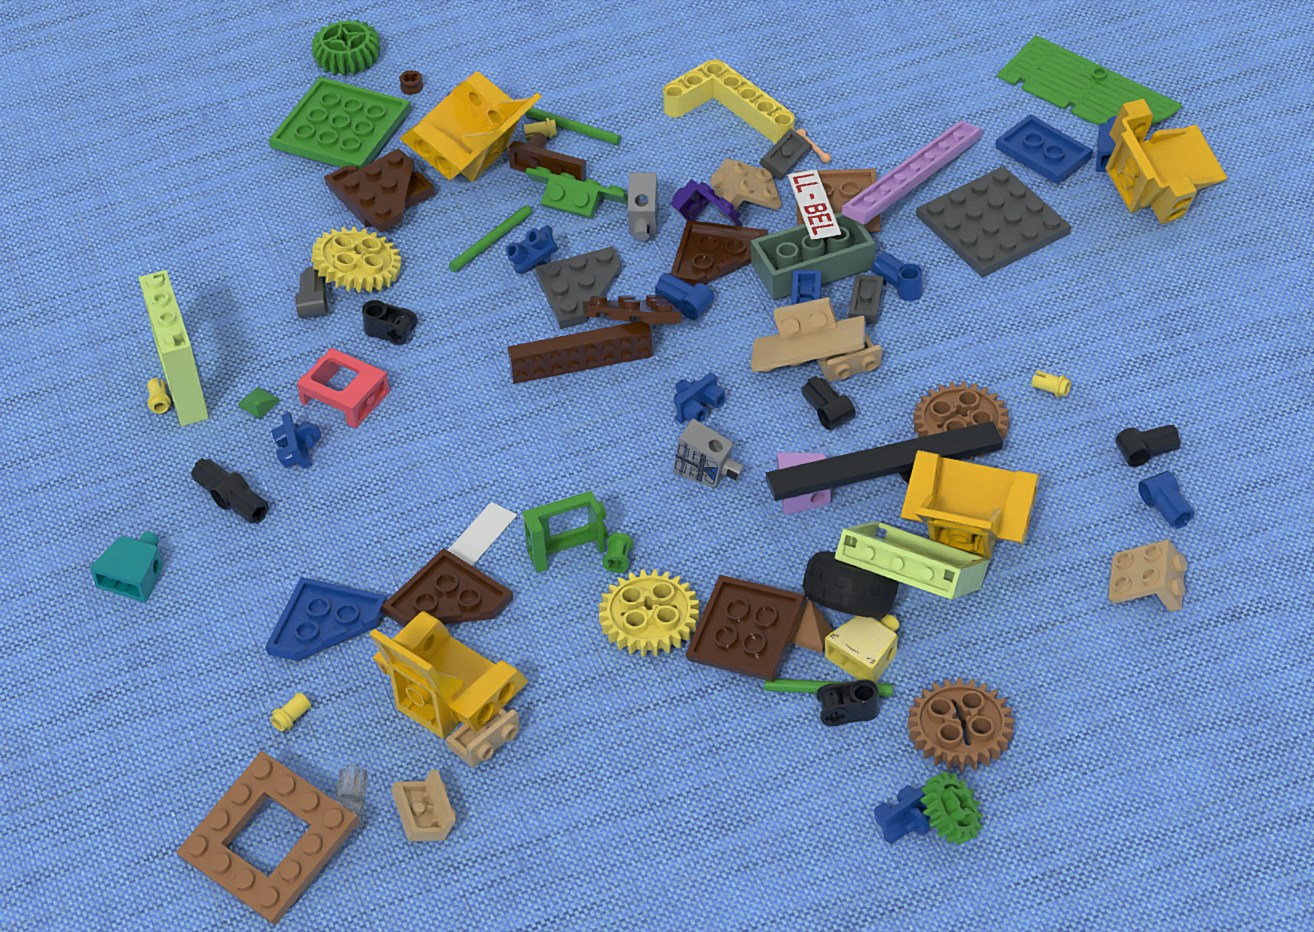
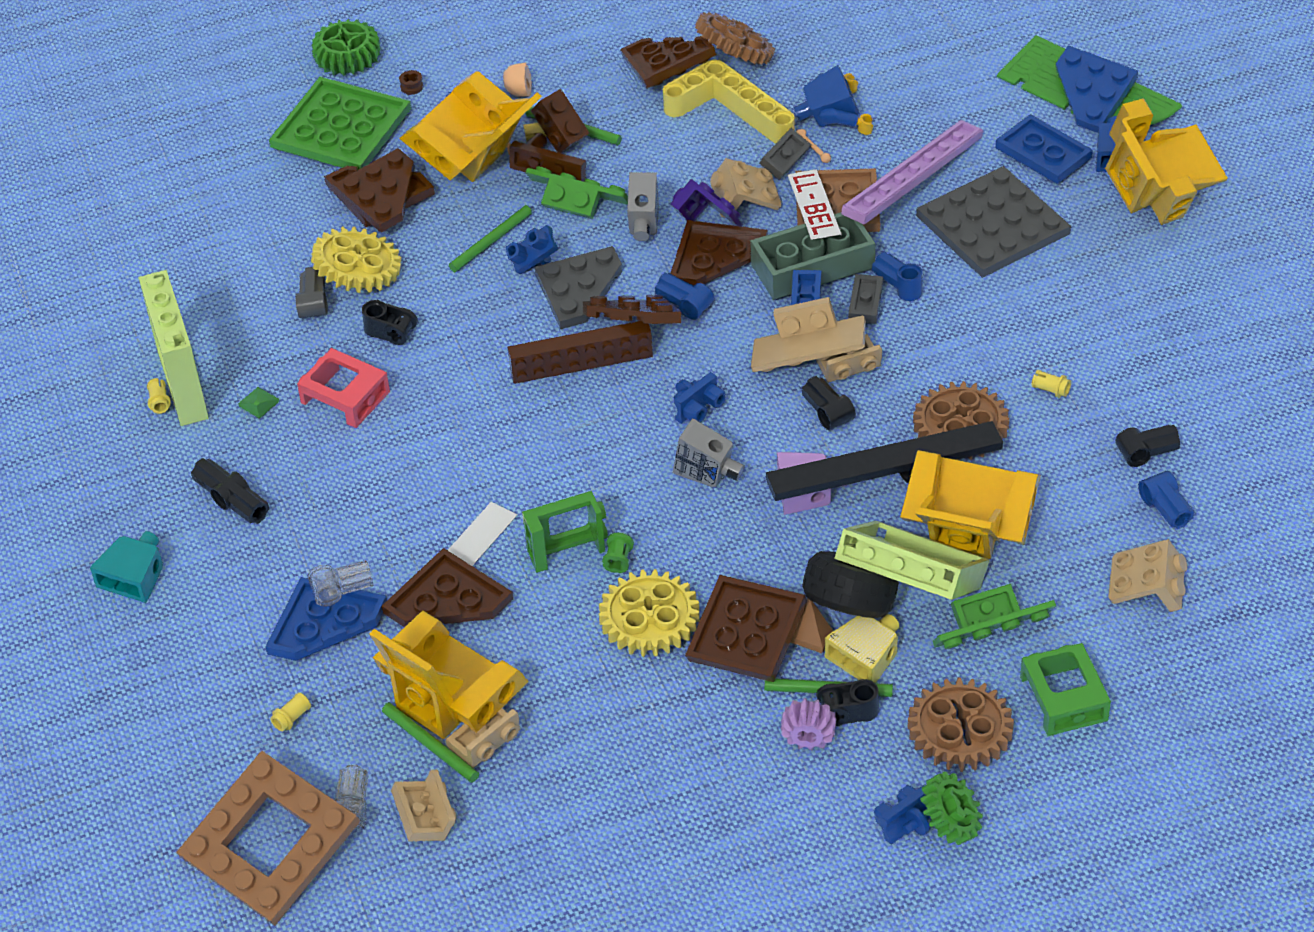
(298, 439): blue hips -> none
(330, 583): none -> clear piece
(430, 742): none -> bright green bar
(518, 80): none -> light nougat piece
(559, 121): none -> reddish brown brick
(661, 60): none -> reddish brown plate
(734, 38): none -> medium nougat gear
(808, 724): none -> lavender gear
(832, 101): none -> blue torso
(989, 611): none -> bright green bracket
(1072, 707): none -> bright green window
(1093, 85): none -> blue plate

